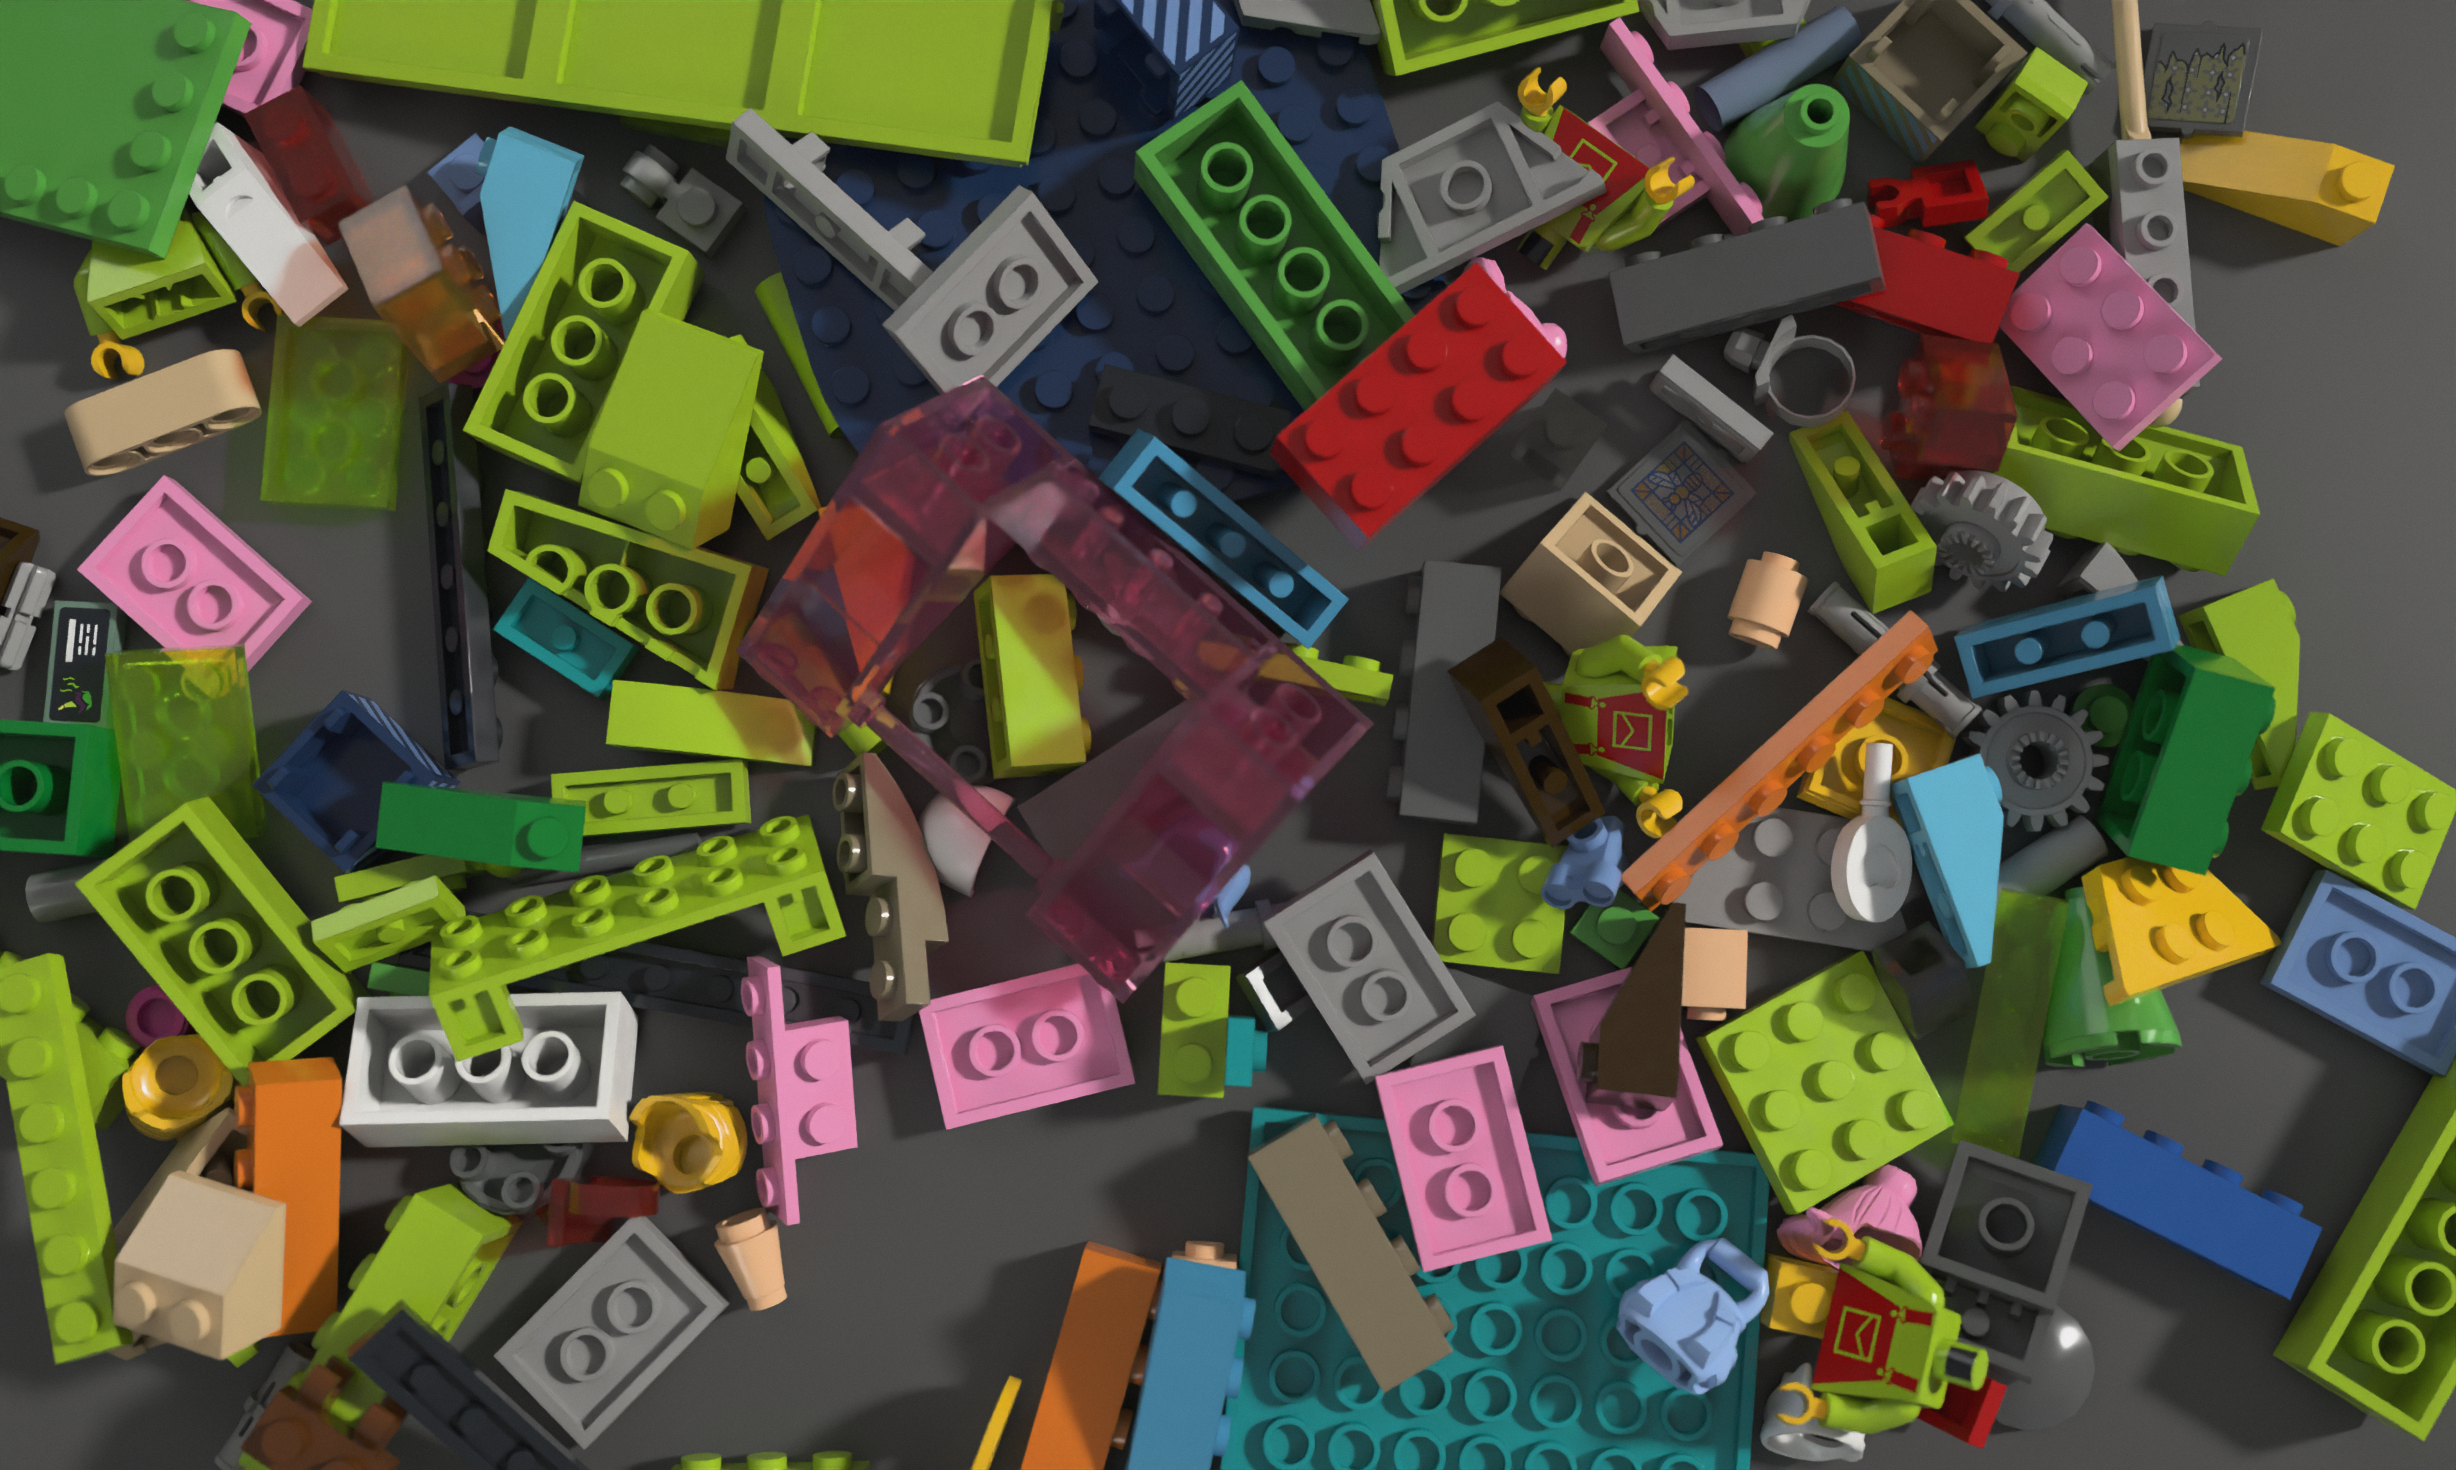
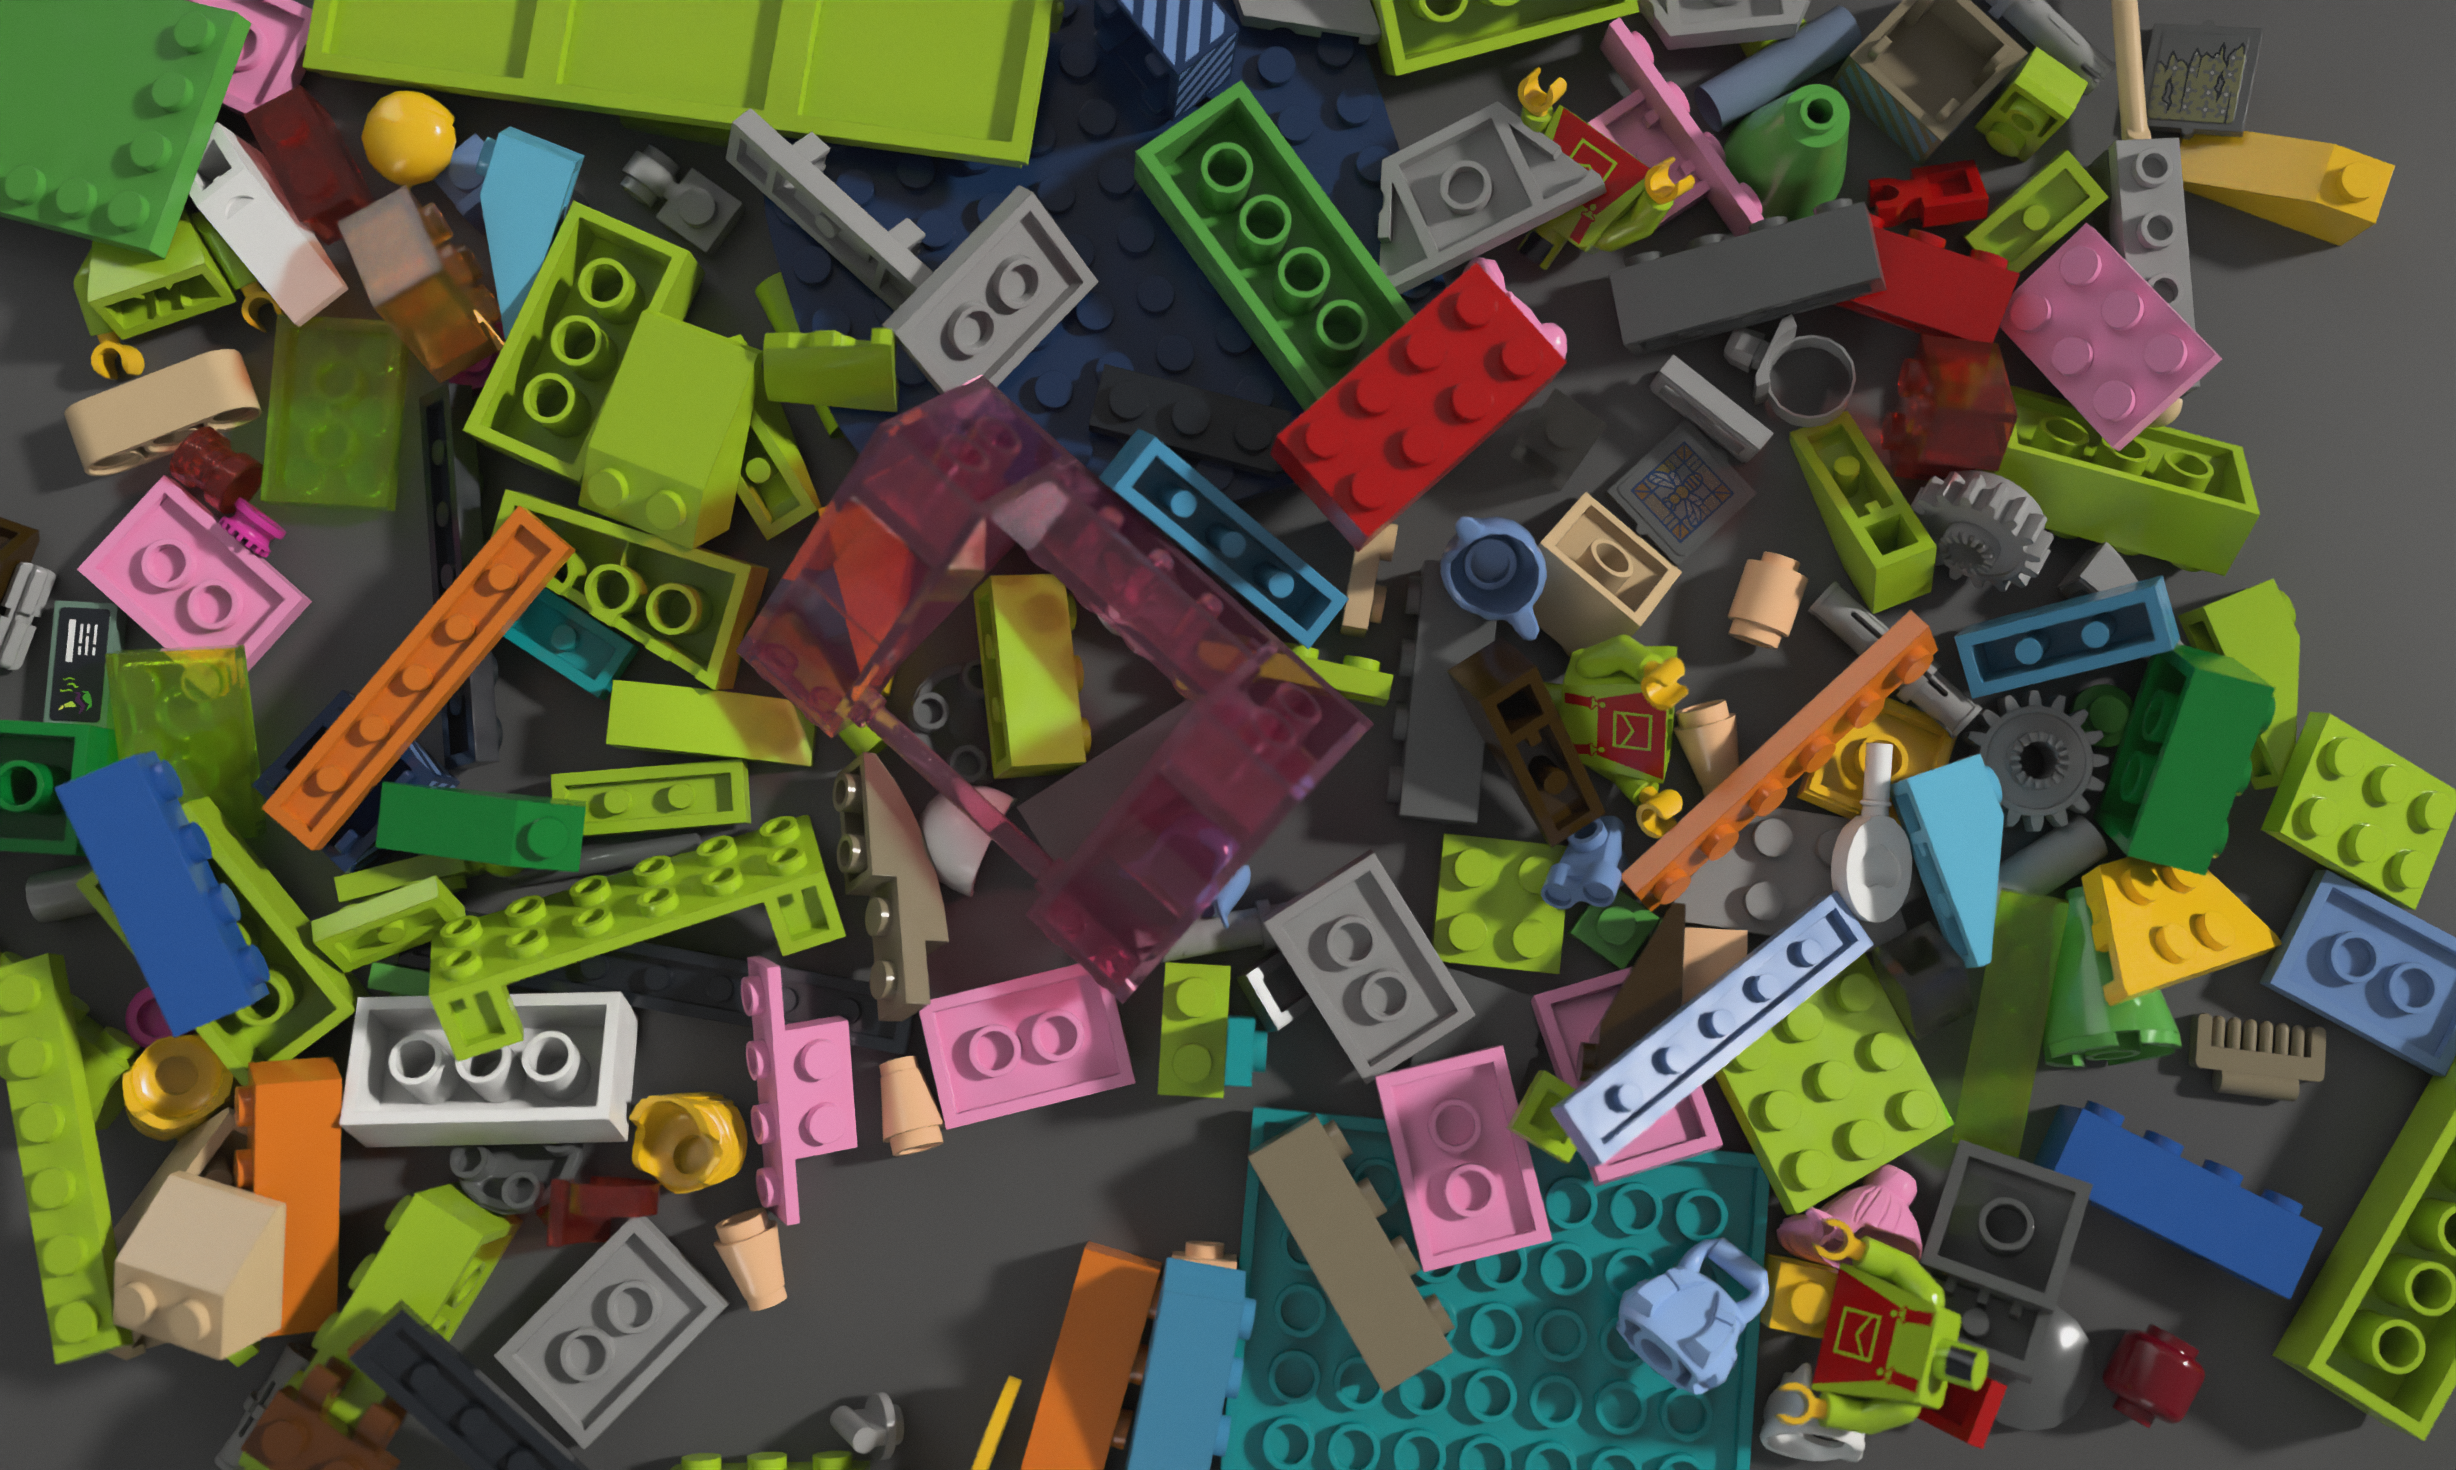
(165, 890): none -> blue brick
(209, 463): none -> clear red wheel
(254, 526): none -> dark pink bush
(409, 137): none -> yellow hair
(418, 679): none -> orange plate
(832, 369): none -> lime slope
(873, 1428): none -> light grey plate
(908, 1108): none -> light nougat cone
(1364, 595): none -> tan plate
(1495, 571): none -> medium blue hair
(1536, 1121): none -> lime plate
(1709, 741): none -> light nougat cone
(1711, 1029): none -> plate
(2153, 1376): none -> dark red head
(2260, 1071): none -> dark tan piece

